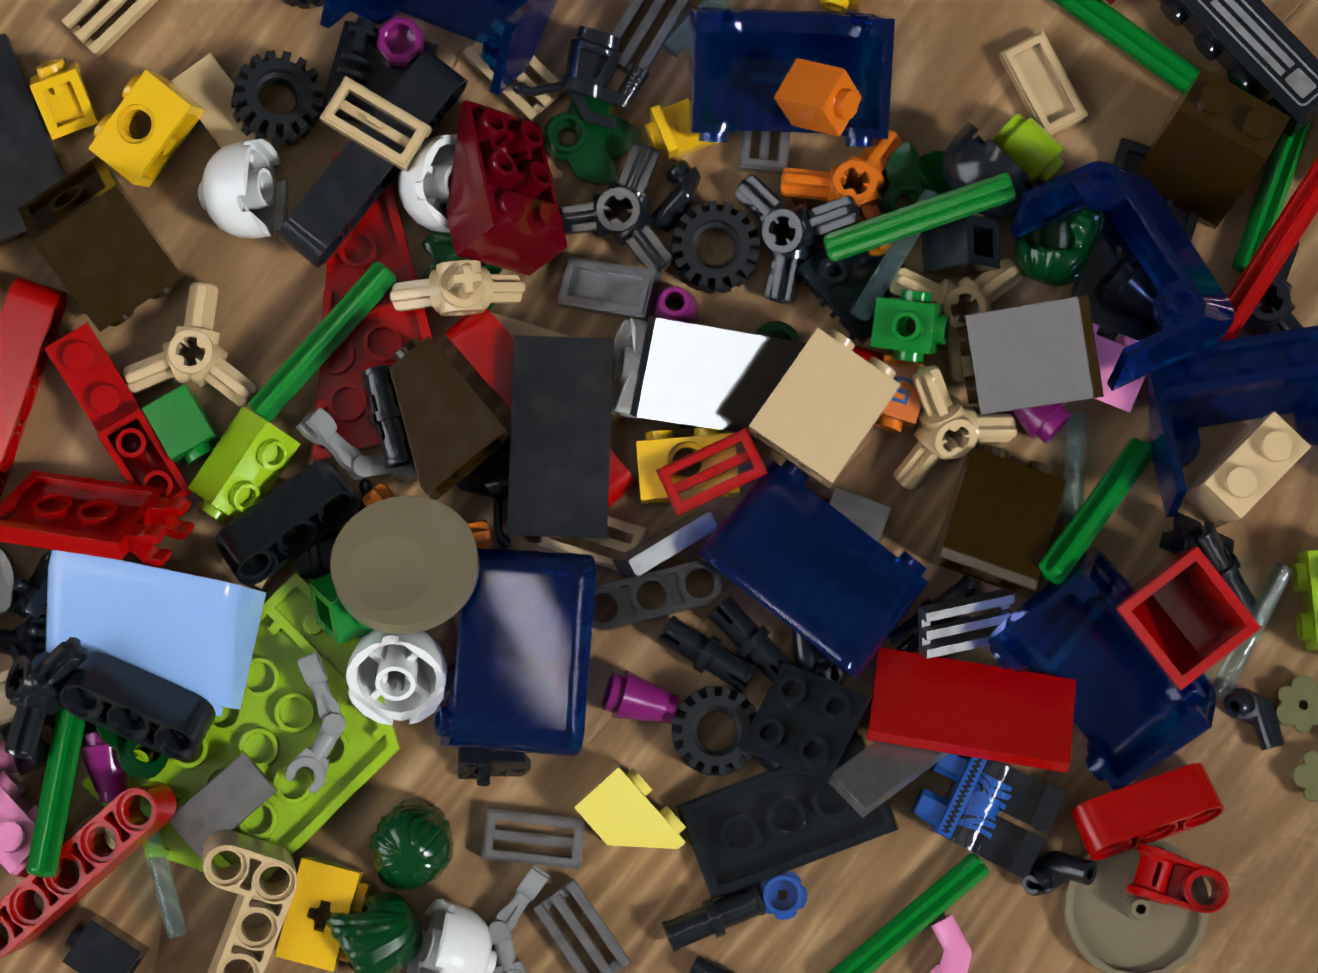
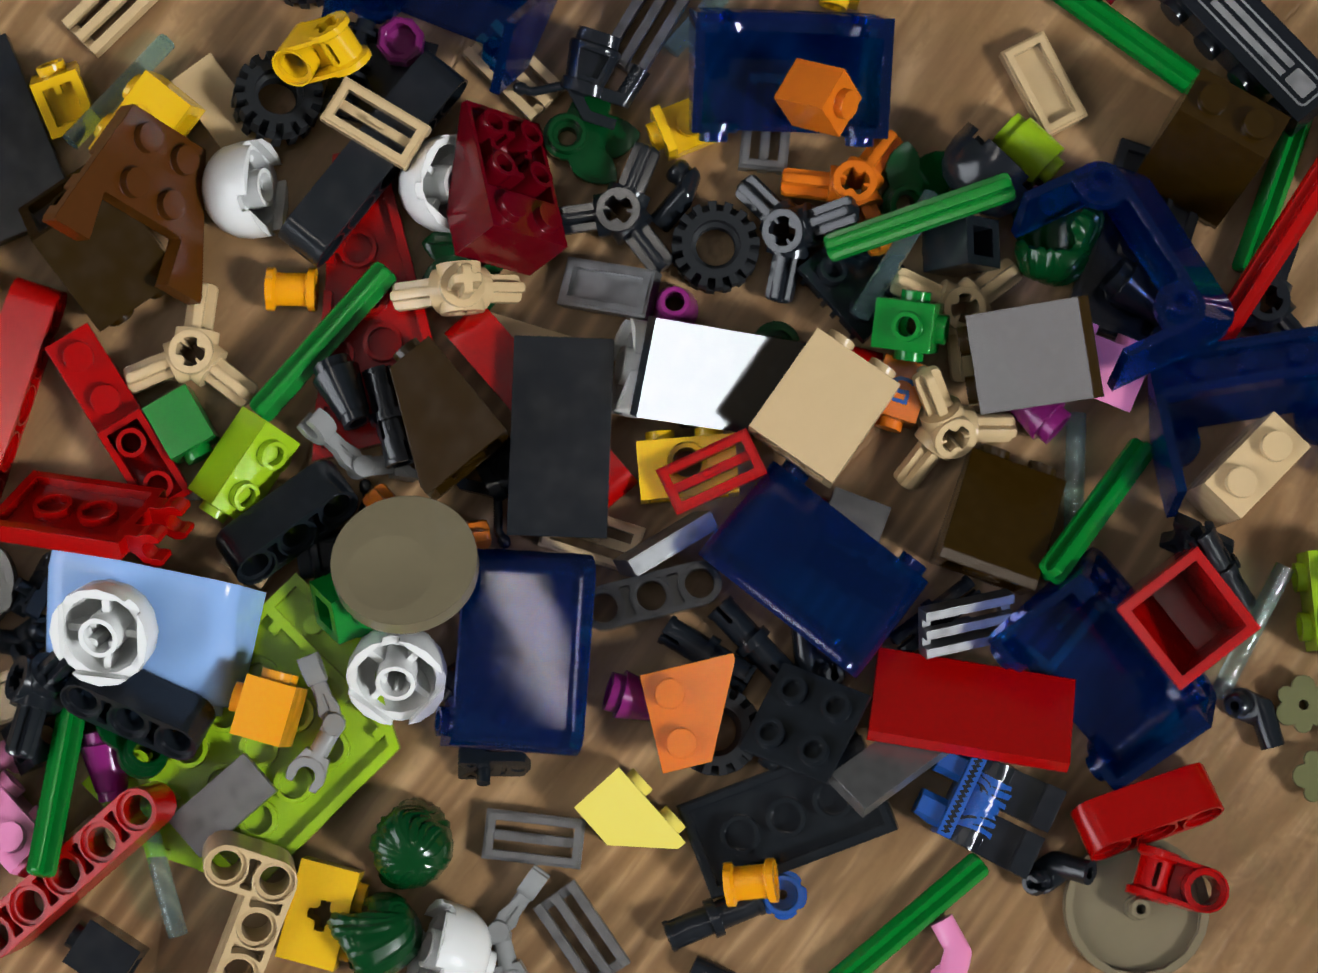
(104, 632): none -> white cylinder
(112, 97): none -> clear light blue bar
(152, 178): none -> reddish brown wing
(268, 707): none -> light orange brick
(291, 289): none -> light orange bush
(320, 51): none -> yellow piece
(343, 390): none -> black cone
(687, 710): none -> orange wing
(751, 882): none -> light orange bush

